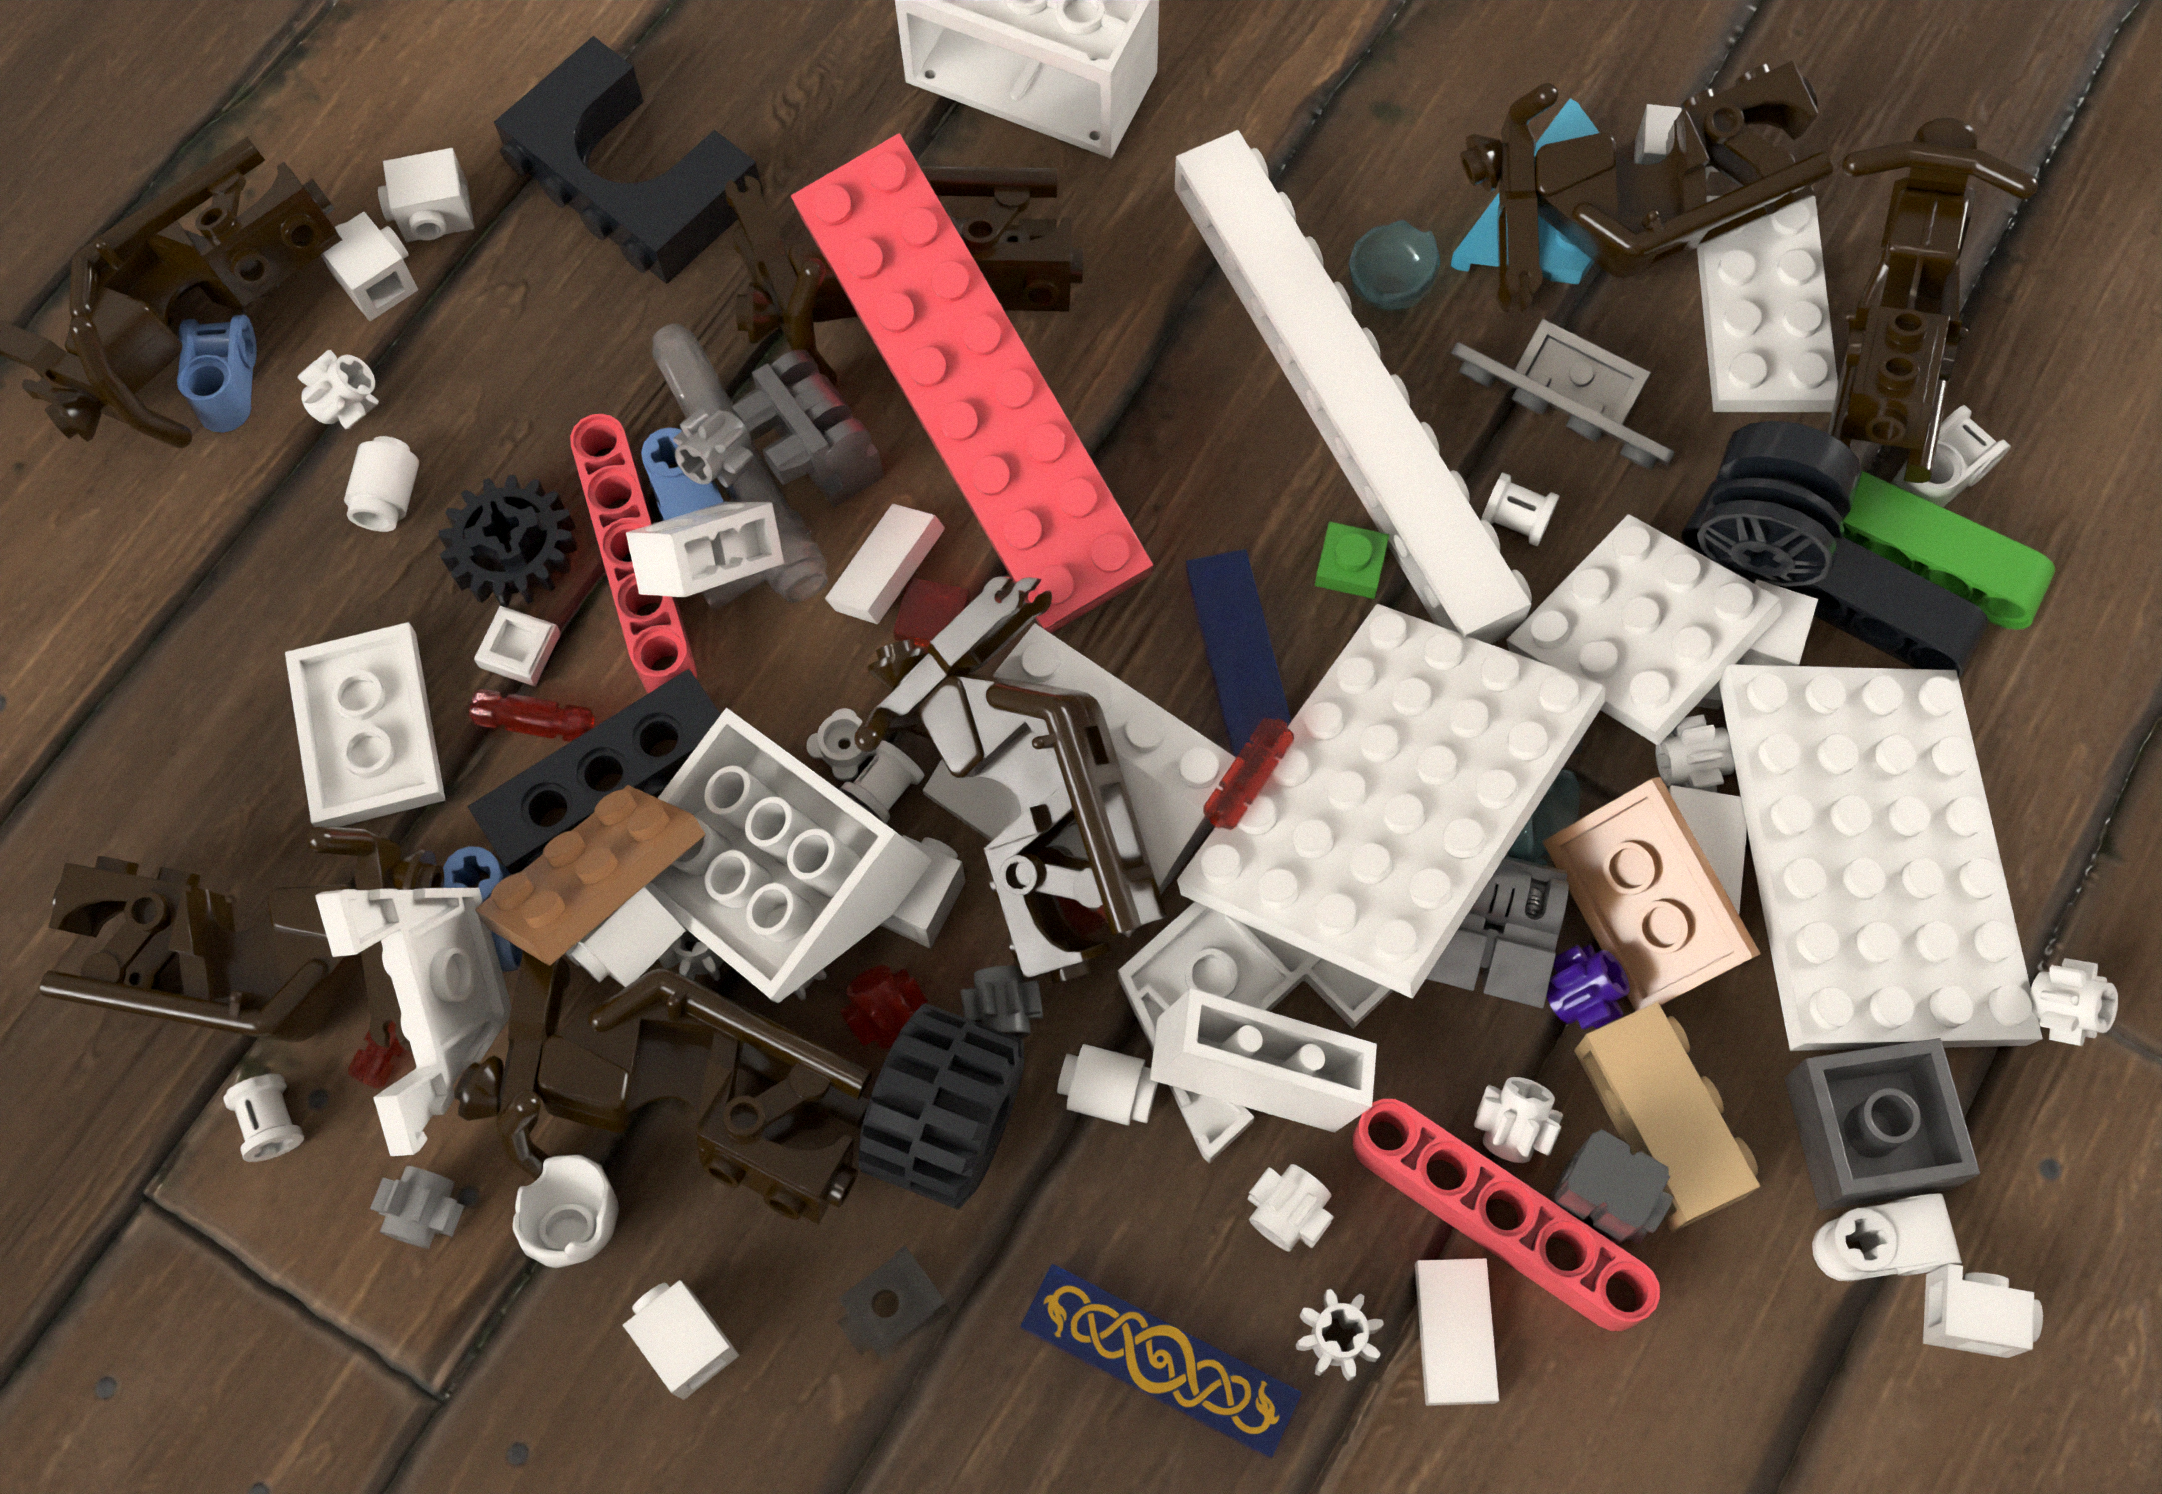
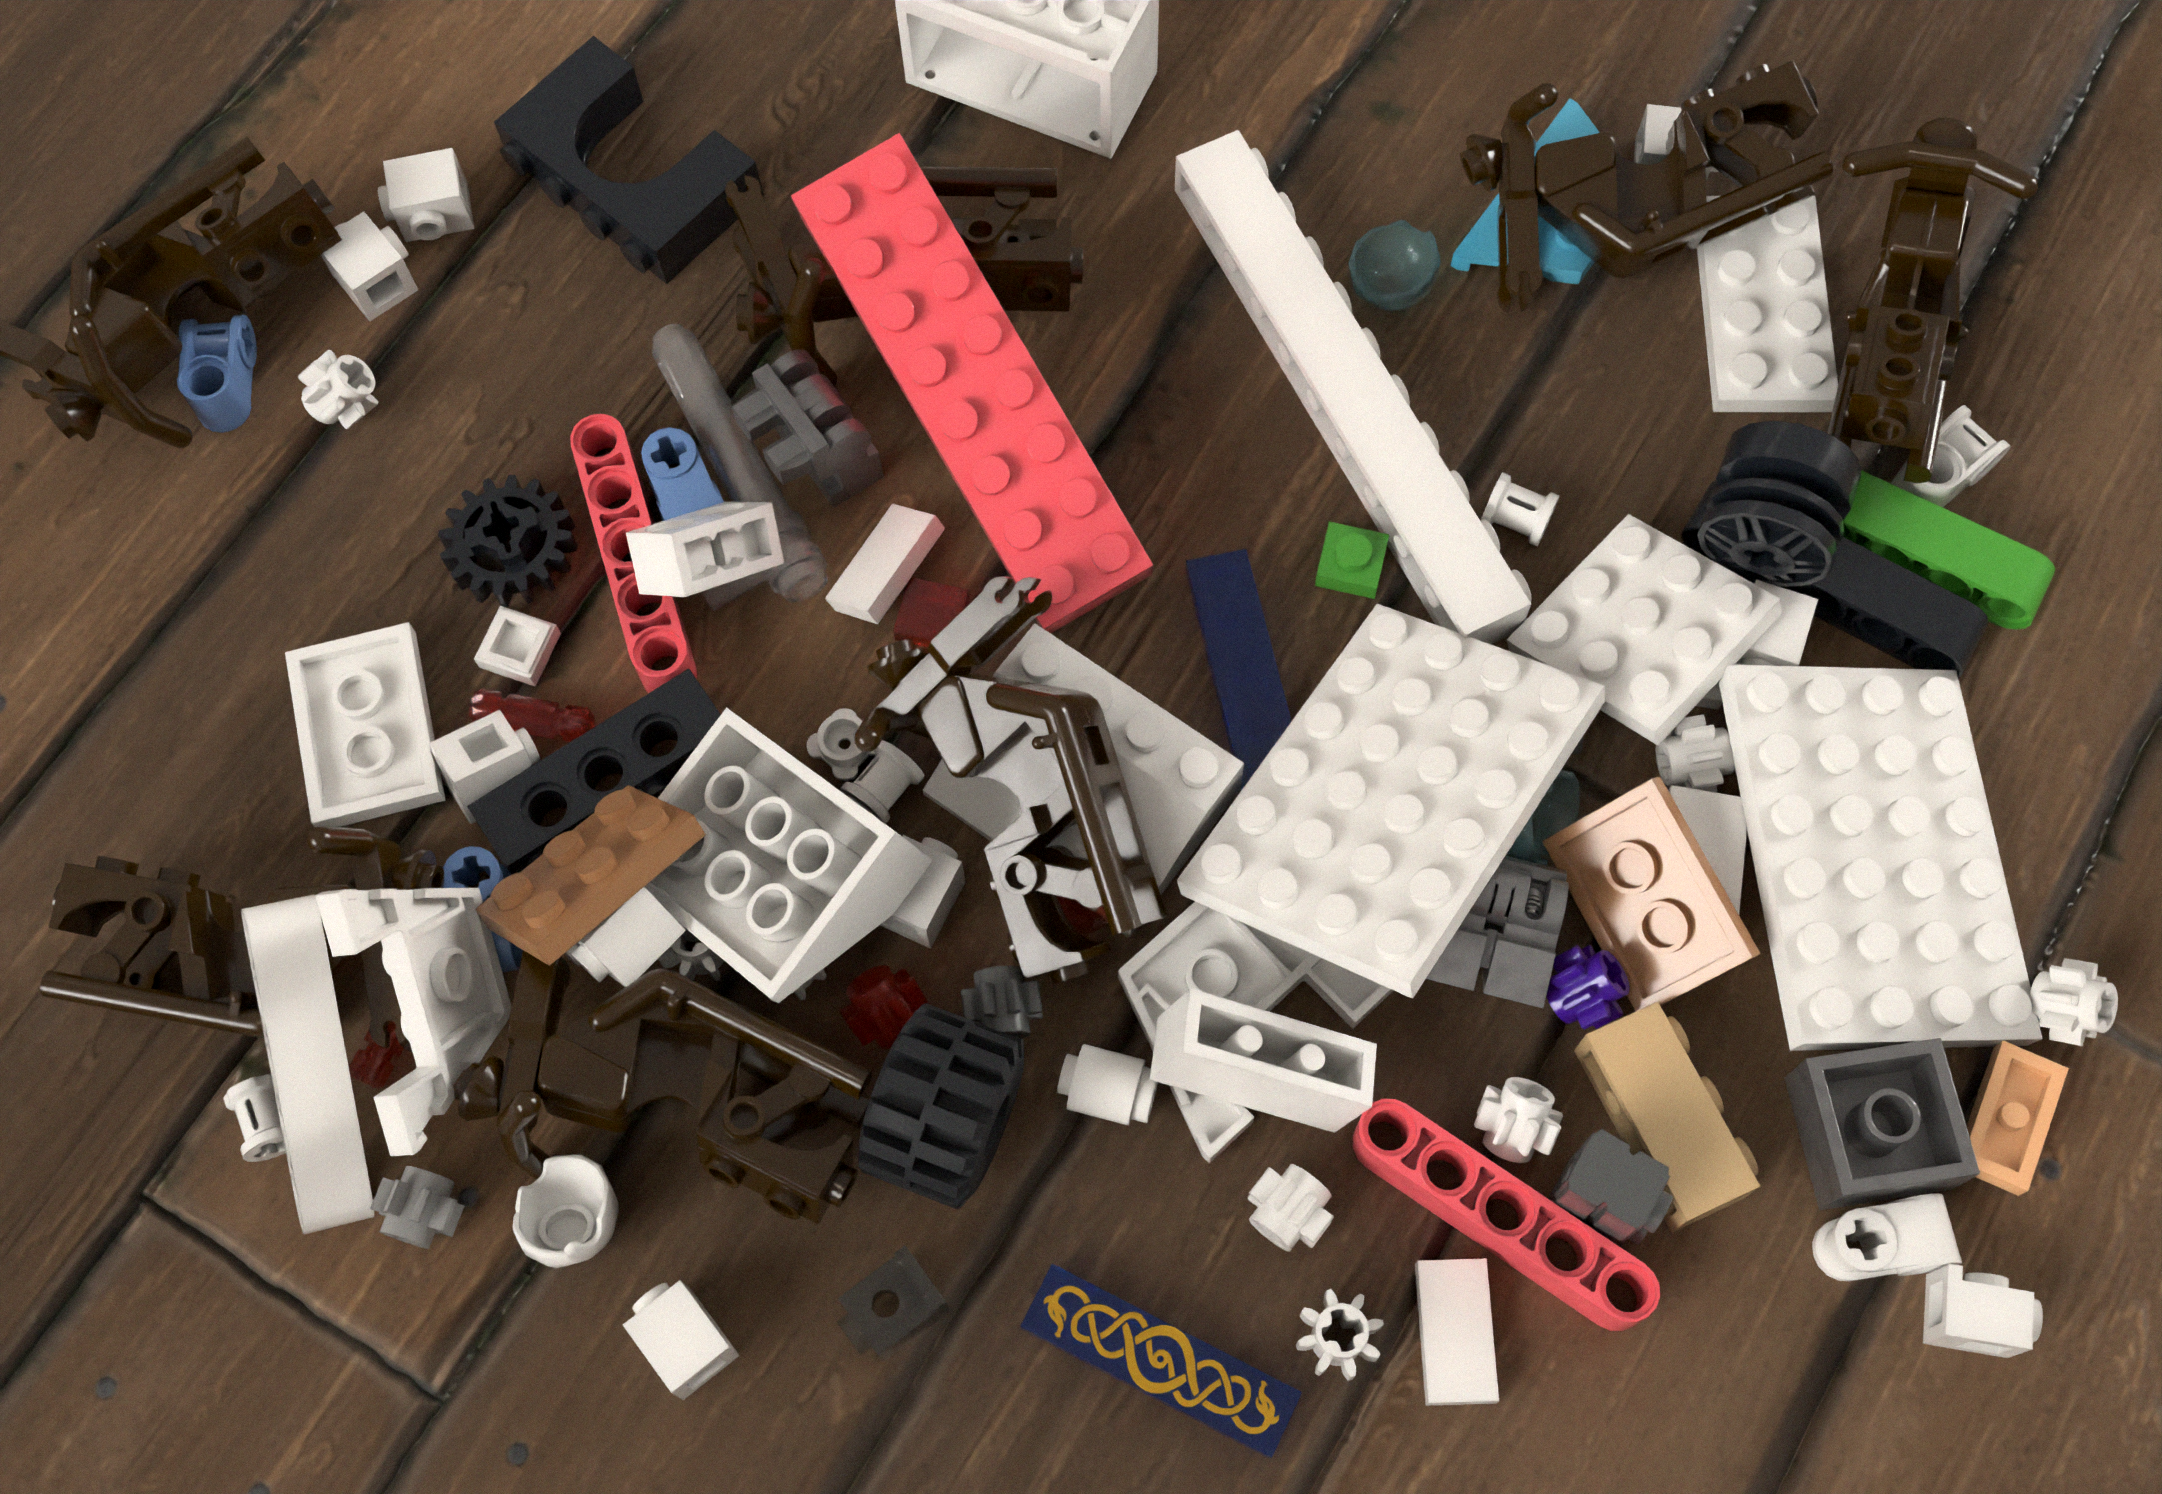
(308, 1063): none -> white beam
(381, 483): white brick -> none
(482, 758): none -> white brick
(713, 447): light grey gear -> none
(1248, 773): clear red axle -> none
(1577, 381): bracket -> none
(2013, 1115): none -> light nougat plate

